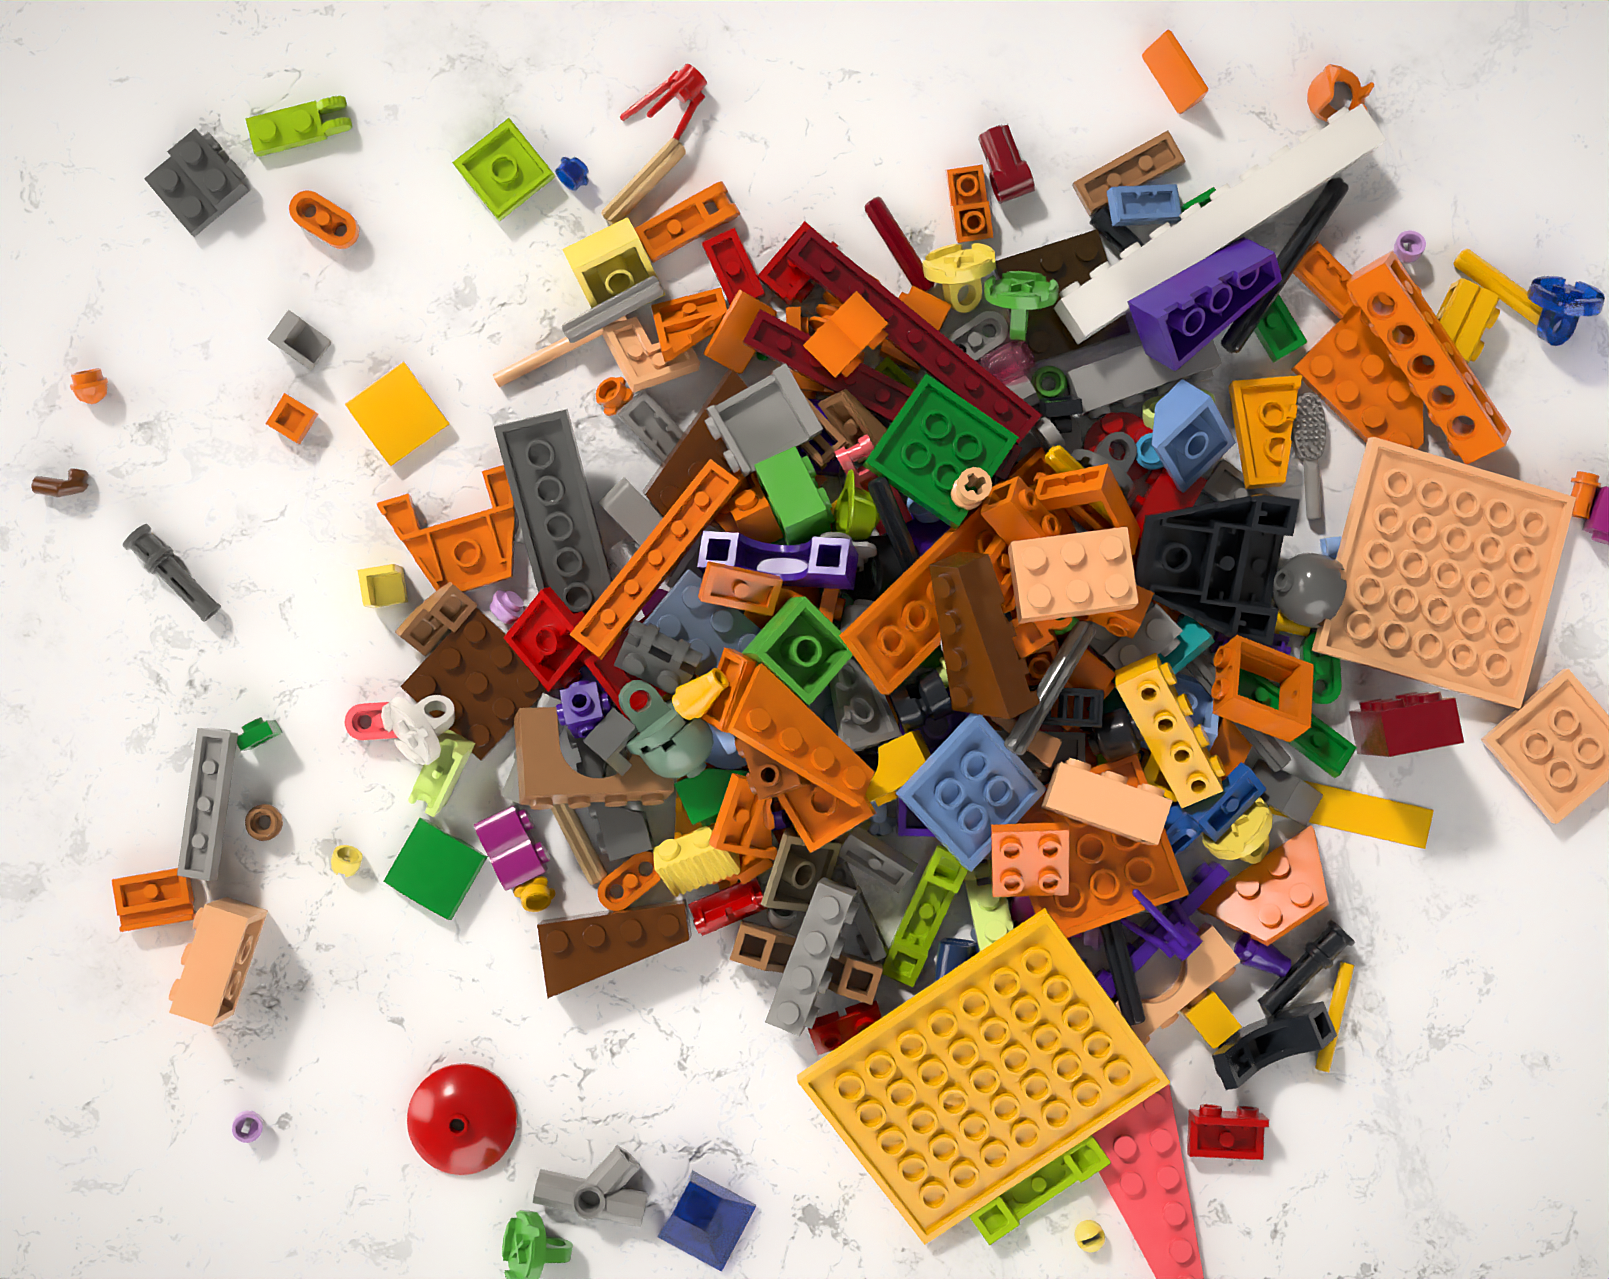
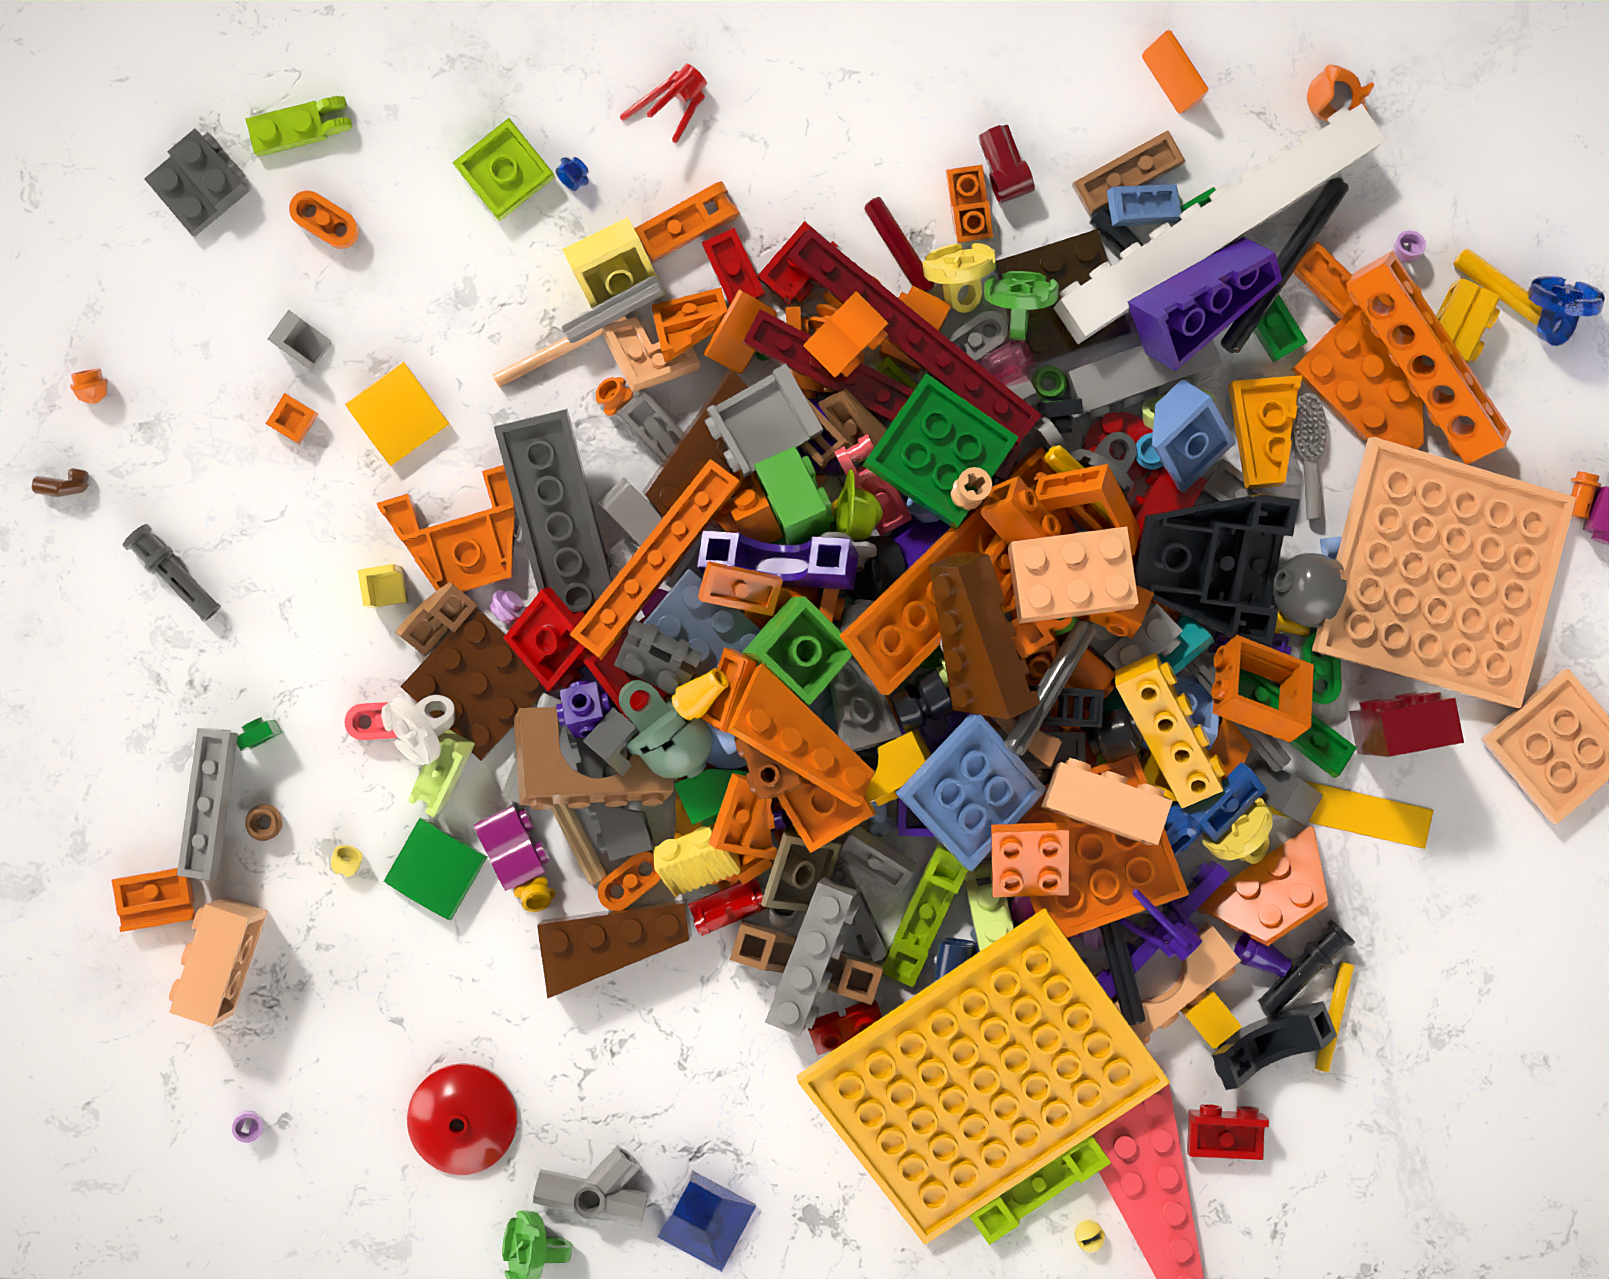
(644, 181): tan axle -> none
(893, 522): black axle -> none

